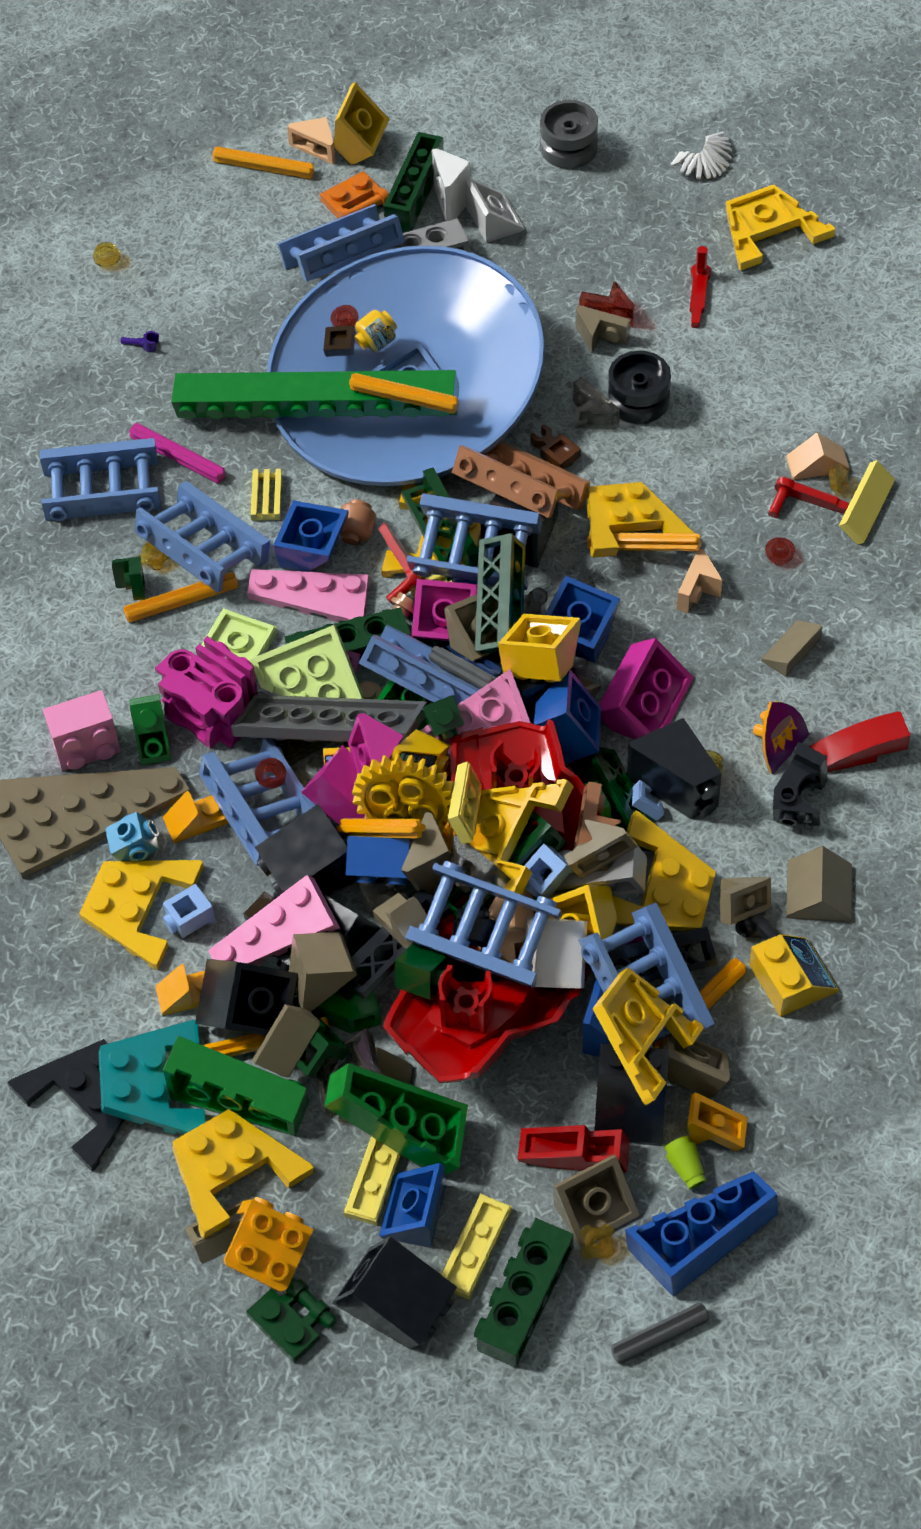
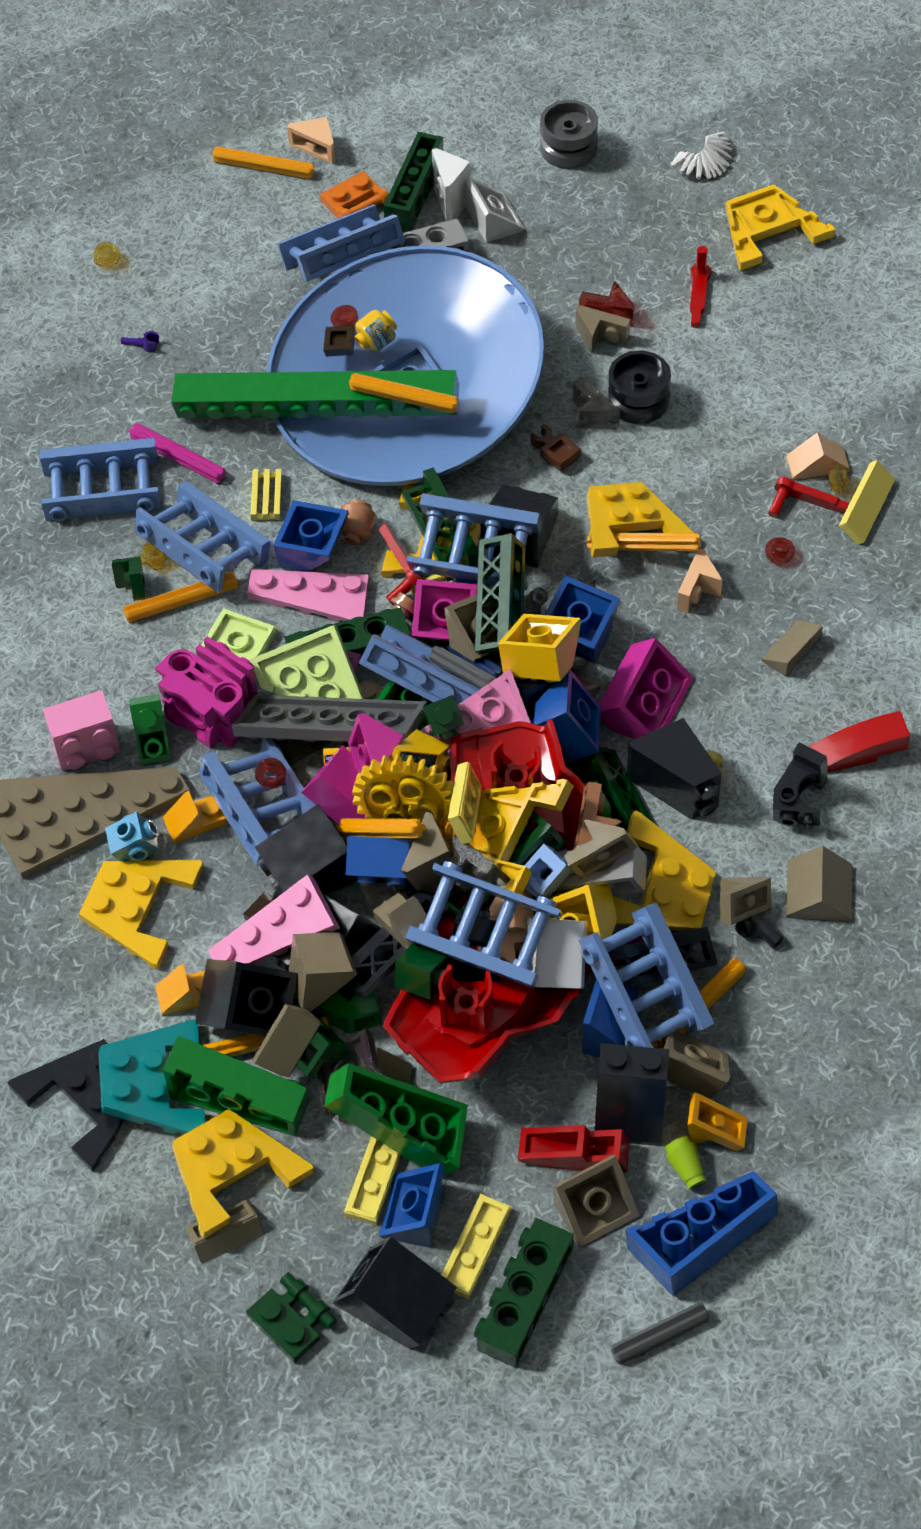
(188, 912): light blue brick -> none
(267, 1244): light orange bracket -> none
(358, 126): yellow slope -> none
(521, 478): nougat fence -> none
(604, 1249): clear yellow plate -> none
(633, 1019): yellow wing -> none
(644, 801): light blue tile -> none
(780, 733): dark purple shield -> none
(790, 973): yellow slope -> none

